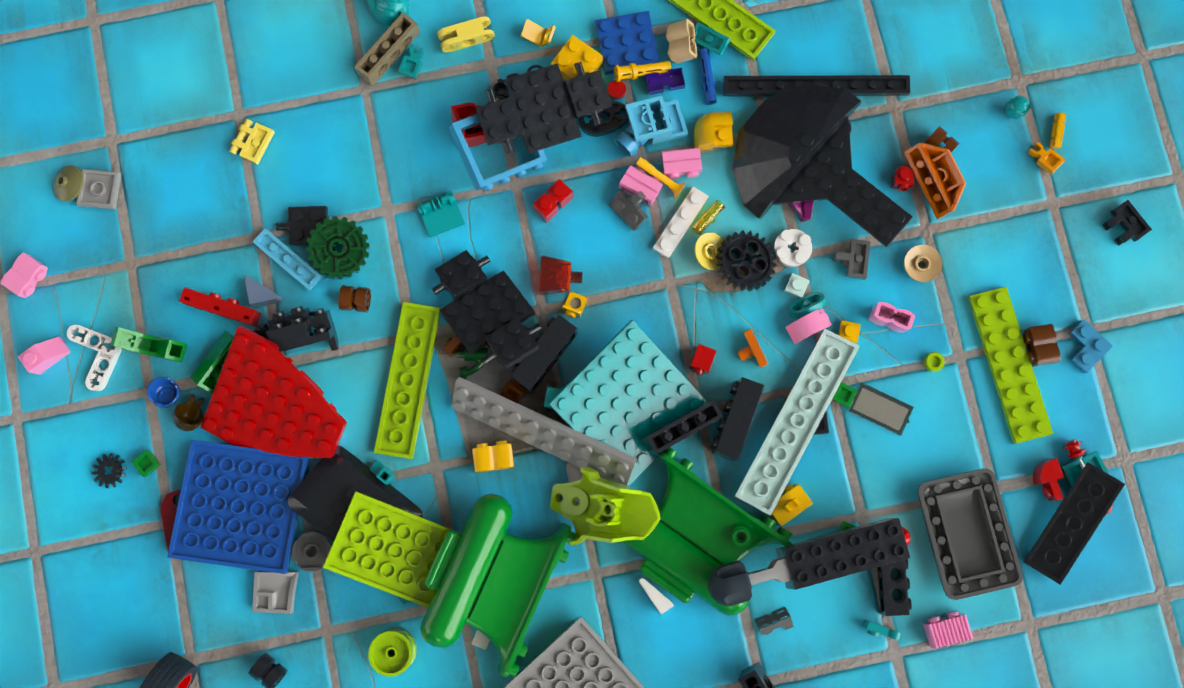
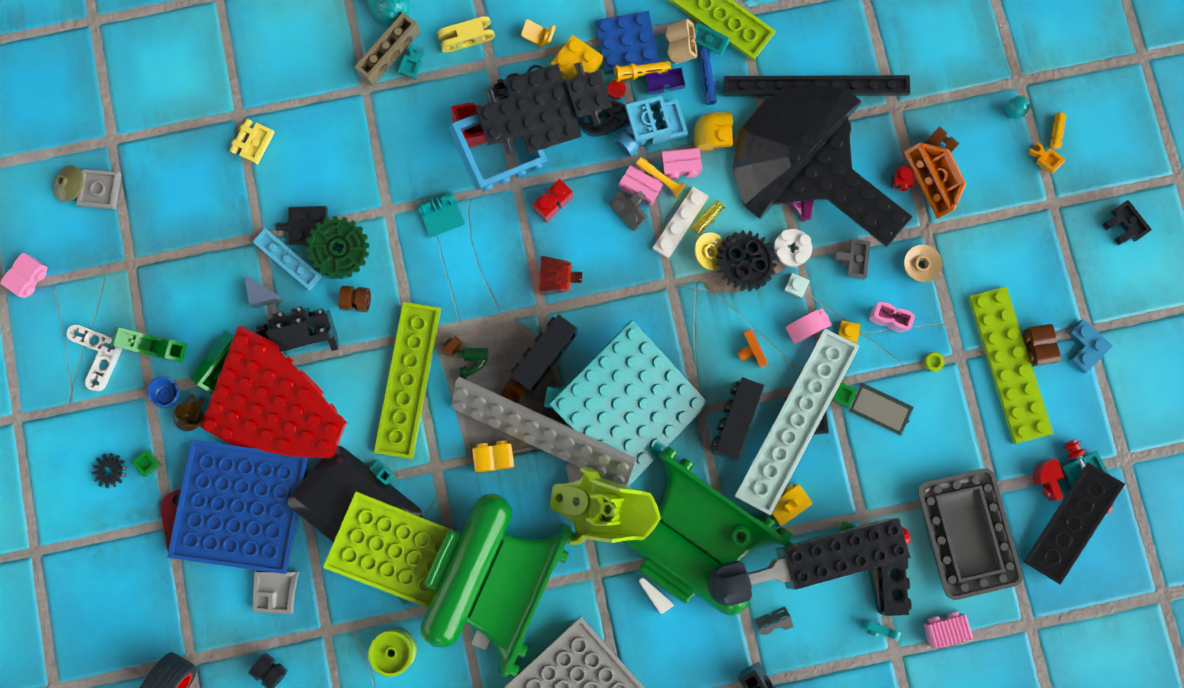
(44, 355): bright pink slope -> none
(214, 304): red piece -> none
(301, 546): dark grey plate -> none
(486, 310): black piece -> none
(571, 312): yellow bracket -> none
(682, 427): black brick -> none
(702, 359): red brick -> none
(807, 305): teal plate -> none

